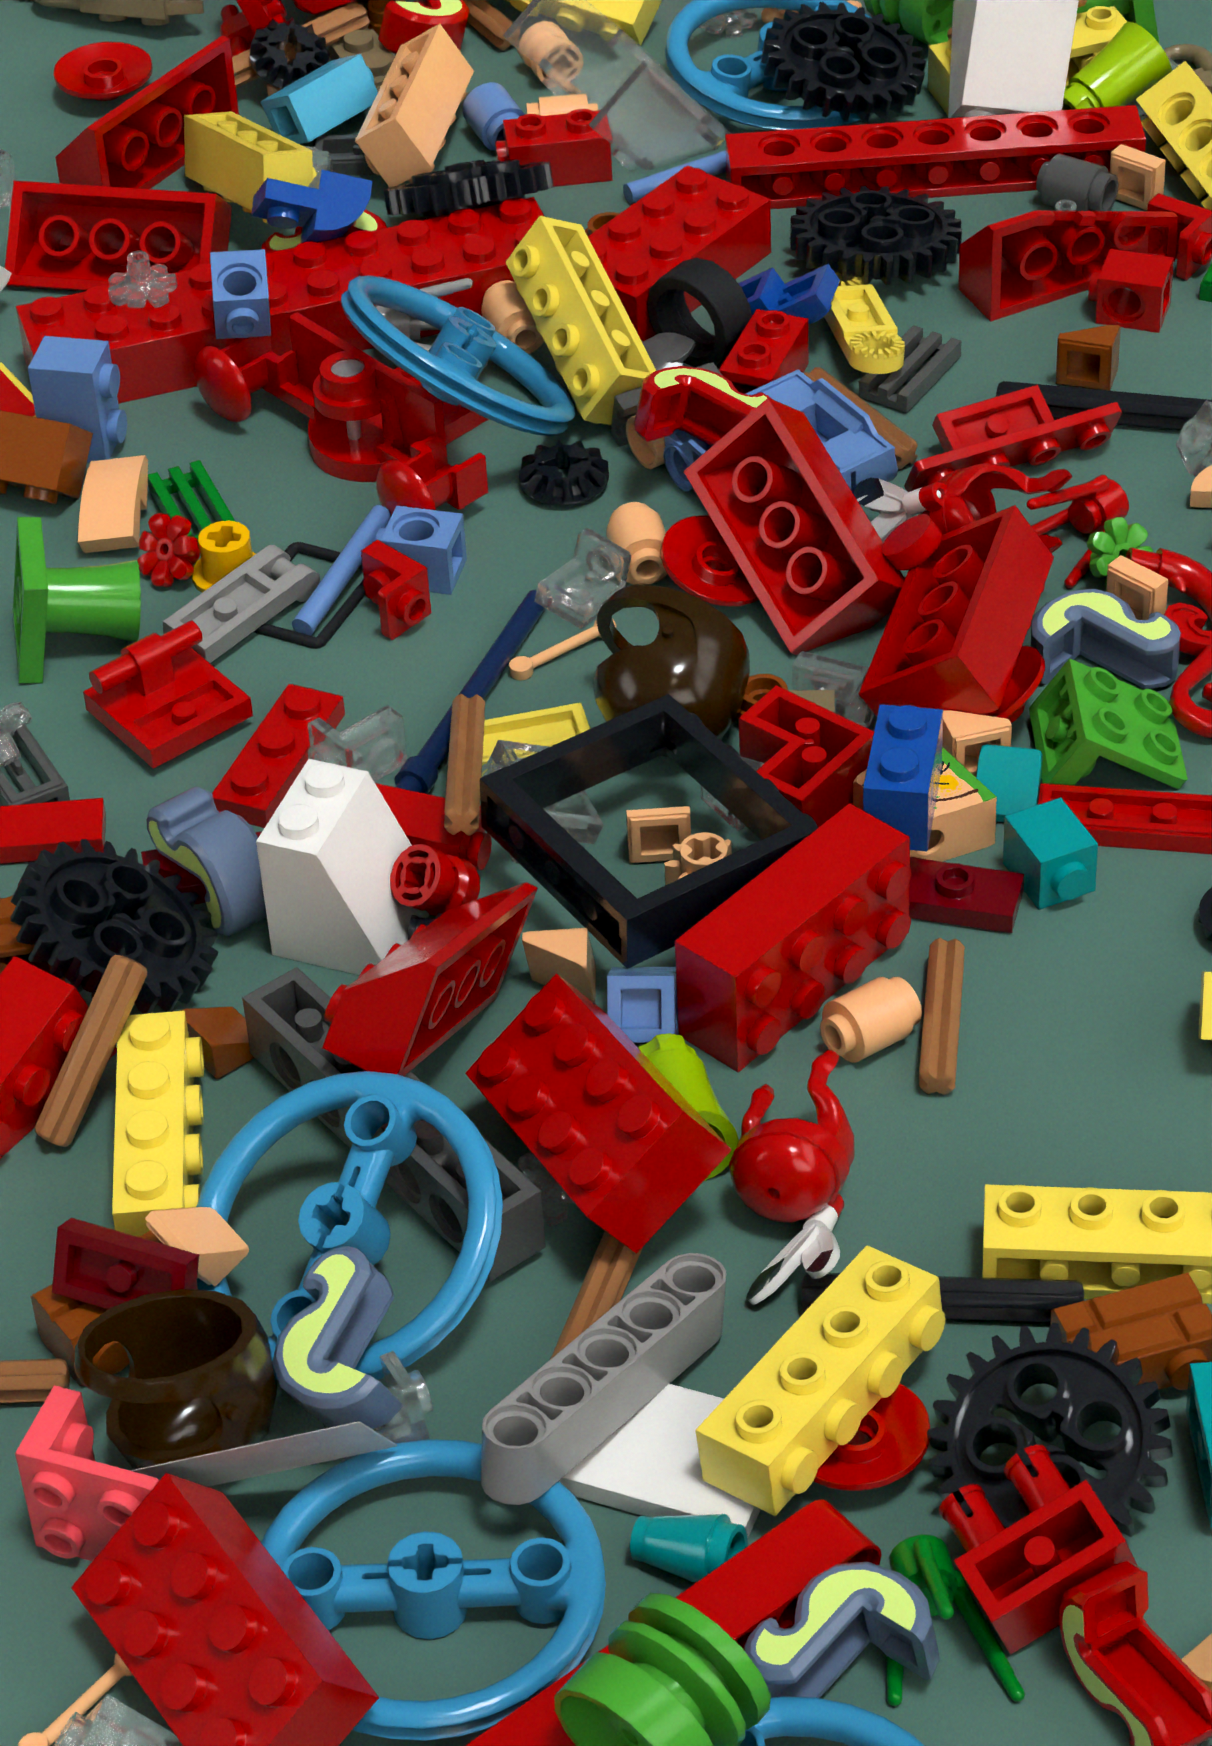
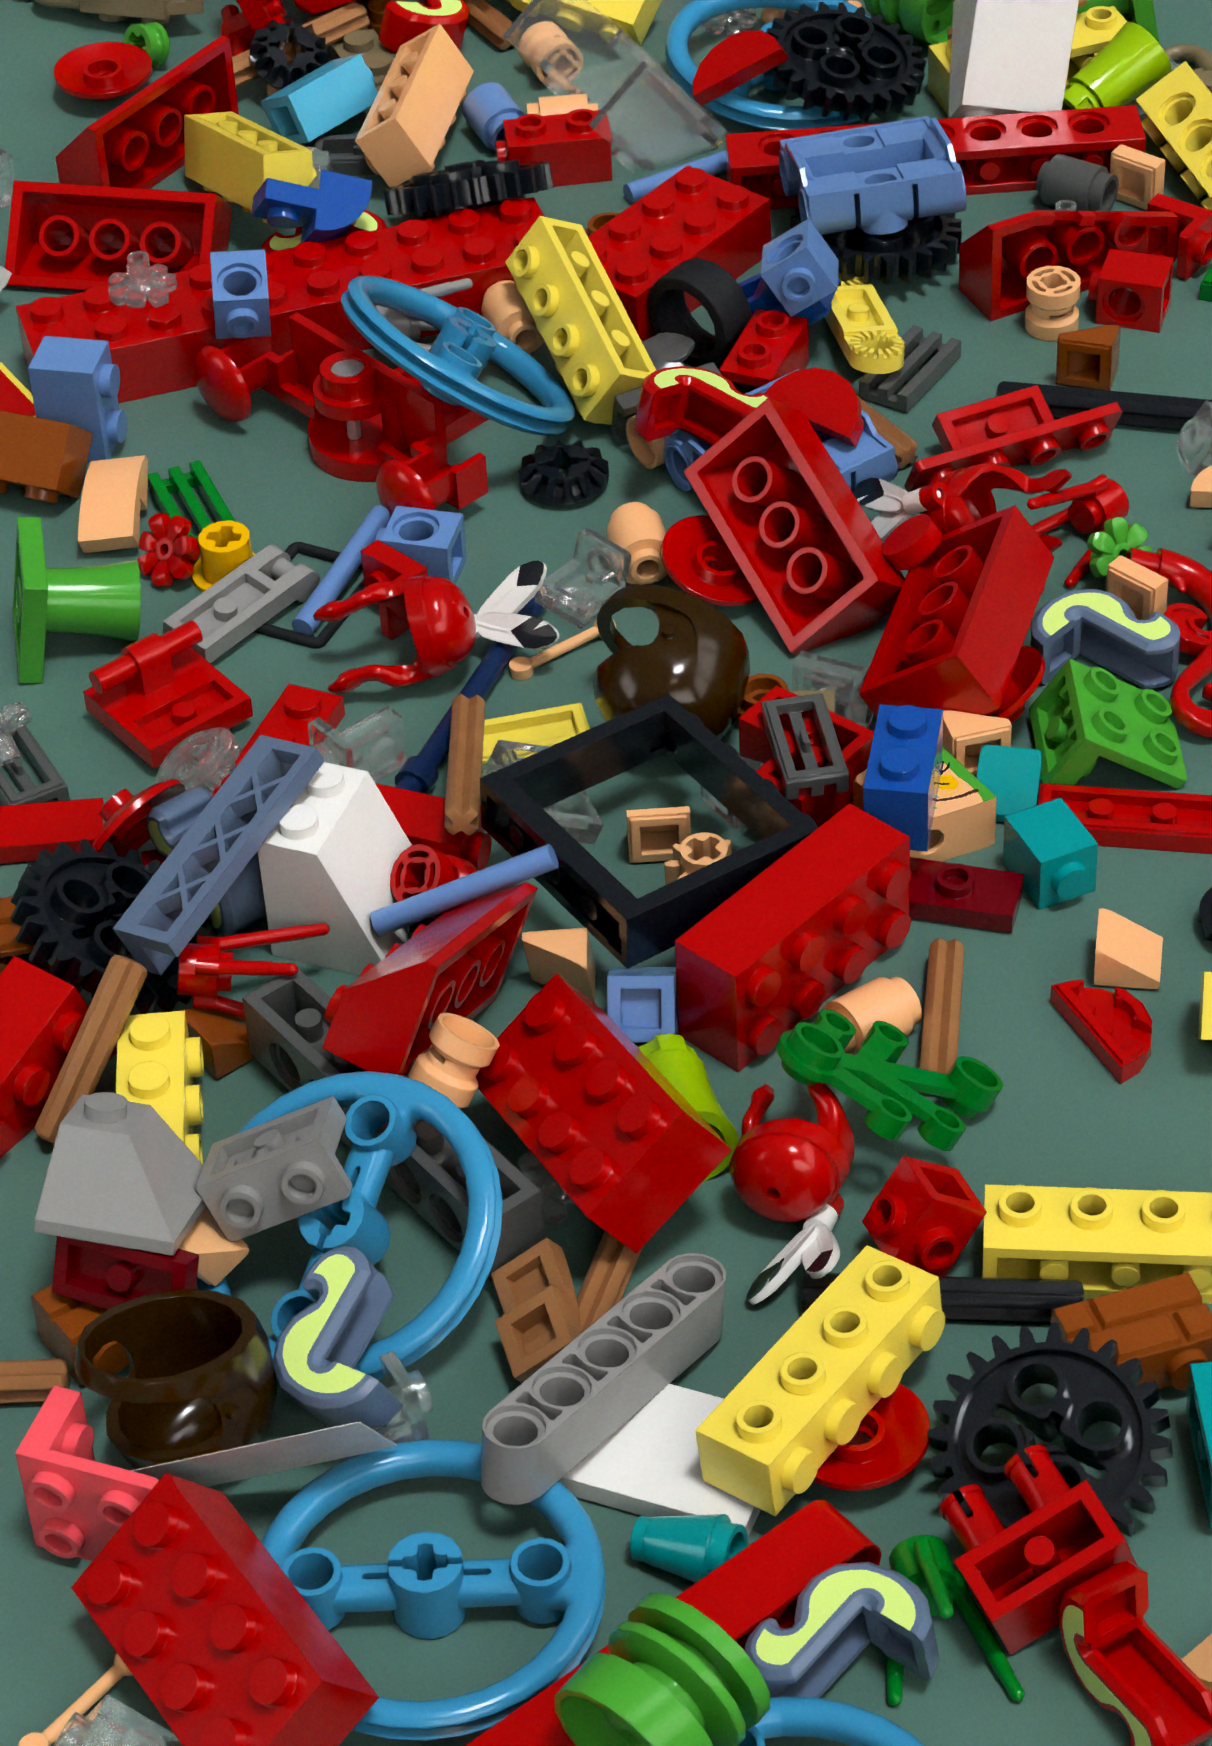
(119, 1178): none -> light grey slope
(127, 816): none -> red dish
(150, 38): none -> bright green bush
(201, 759): none -> clear gear
(208, 969): none -> red plant
(215, 850): none -> sand blue fence
(276, 1171): none -> light grey bracket
(445, 623): none -> red hair
(455, 1057): none -> light nougat wheel
(464, 890): none -> medium blue bar
(537, 1307): none -> medium nougat slope
(735, 63): none -> red tile
(799, 267): none -> medium blue brick
(811, 775): none -> dark grey tile
(817, 1055): none -> green plant
(824, 399): none -> red tile
(873, 176): none -> medium blue piece
(924, 1215): none -> red brick
(1052, 302): none -> light nougat wheel
(1109, 1023): none -> red tile
(1126, 953): none -> light nougat slope

